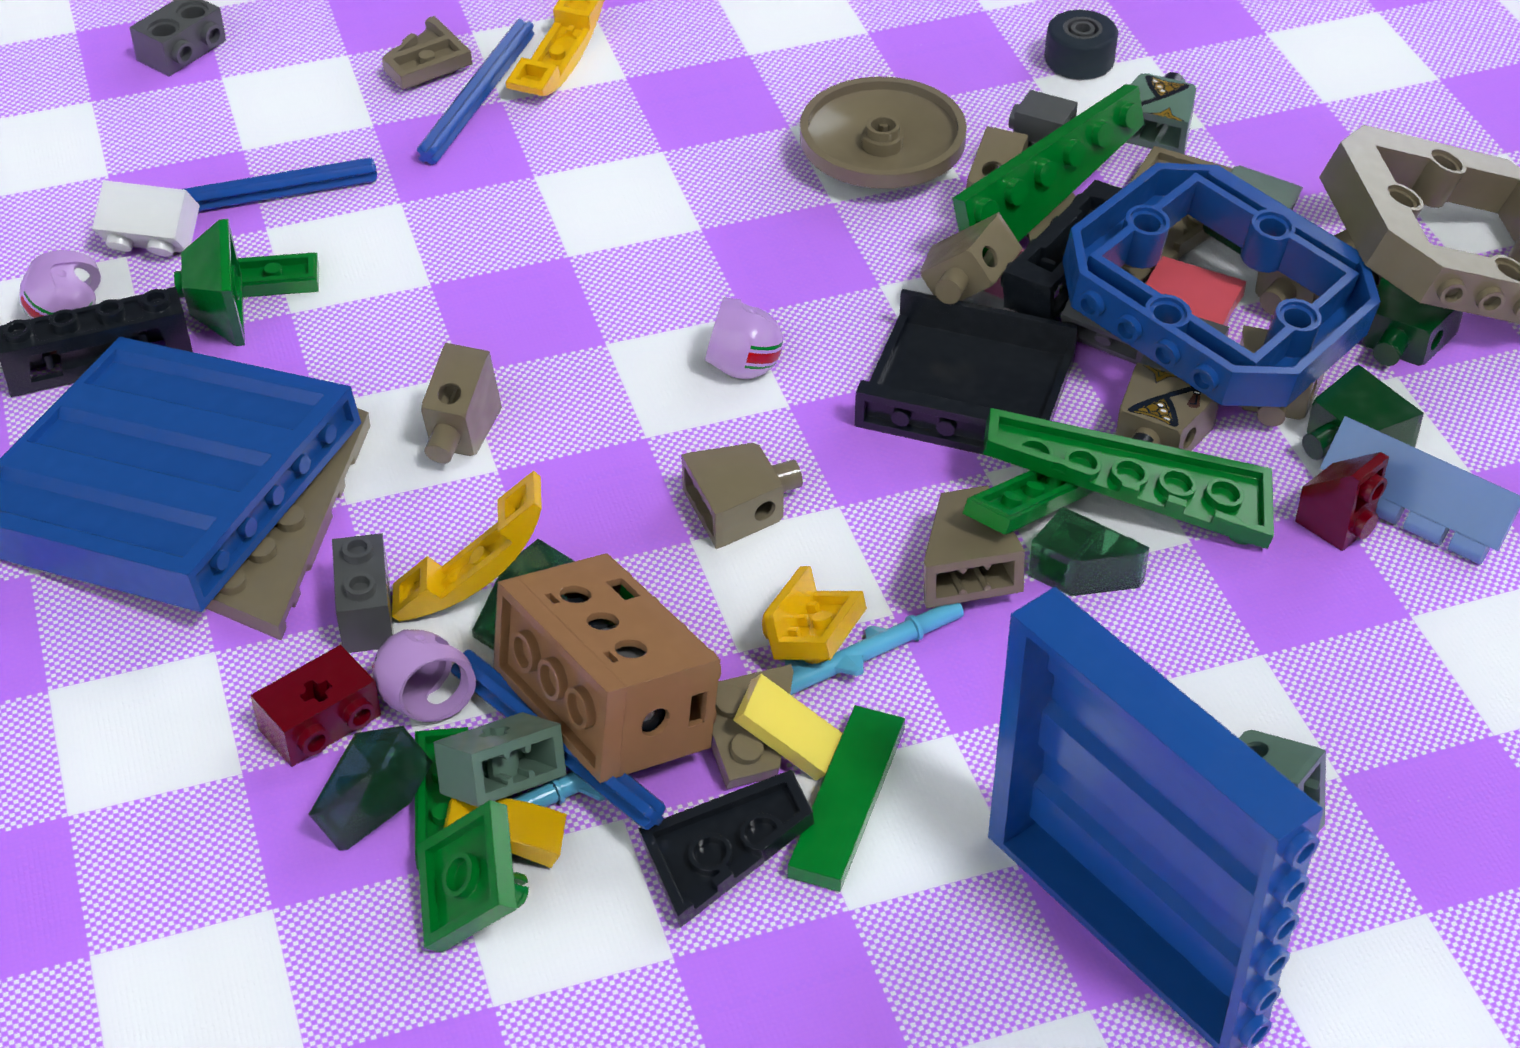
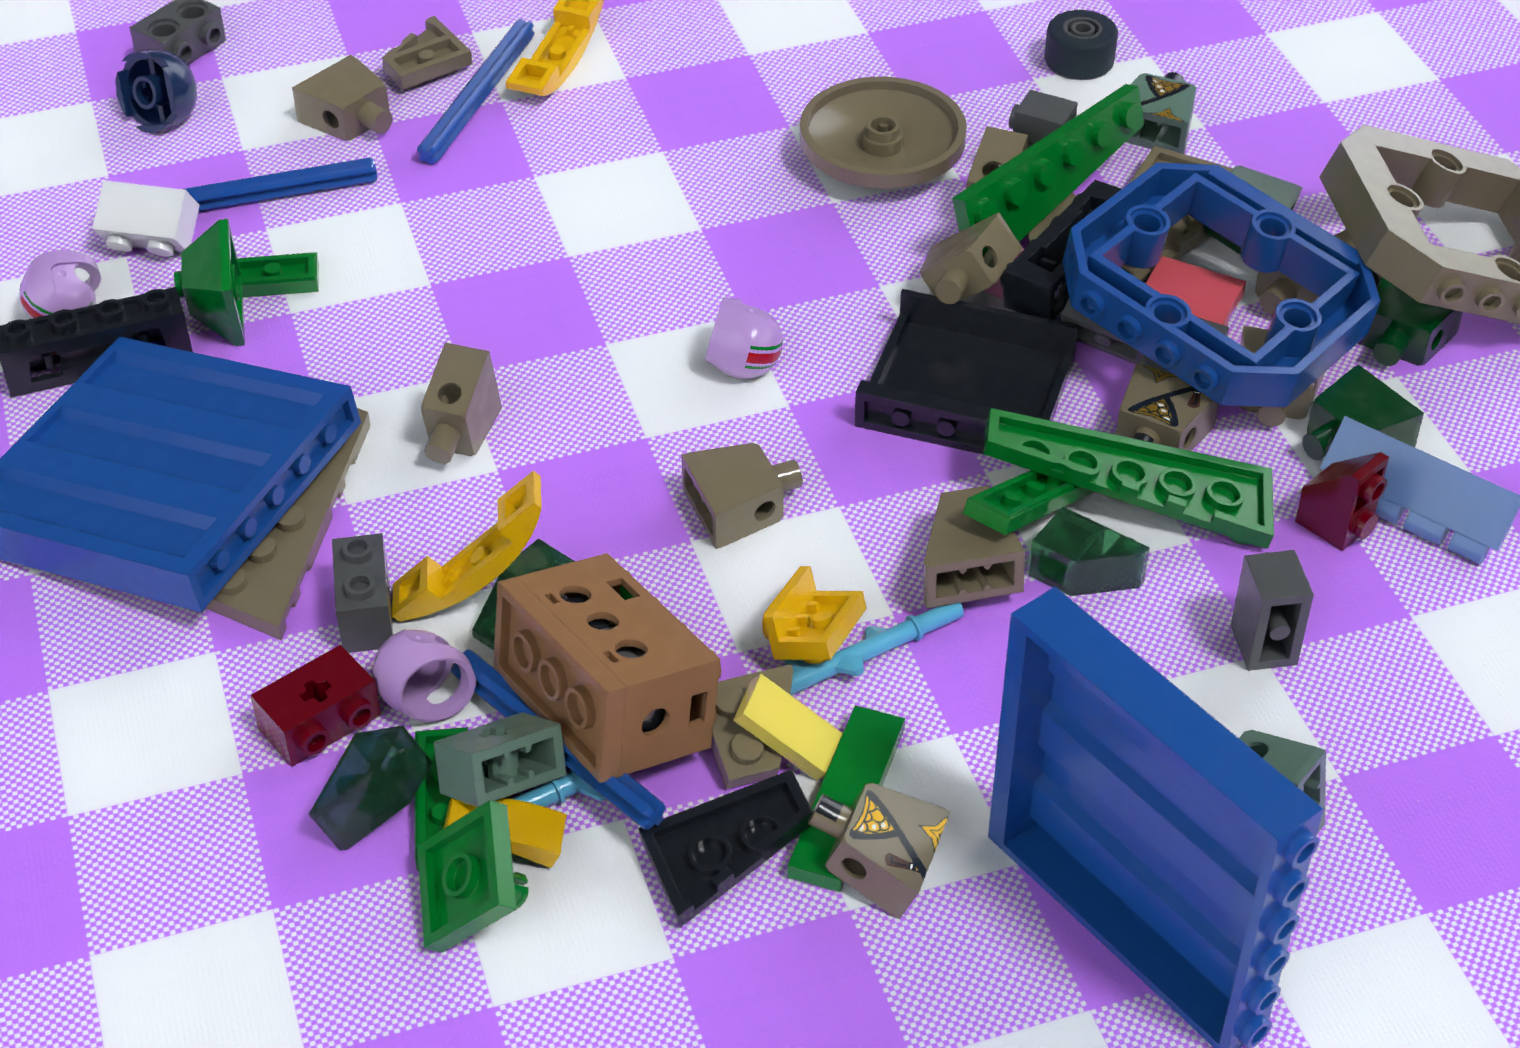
(156, 89): none -> dark blue cylinder
(343, 100): none -> dark tan torso
(881, 843): none -> dark tan torso
(1271, 610): none -> dark grey brick

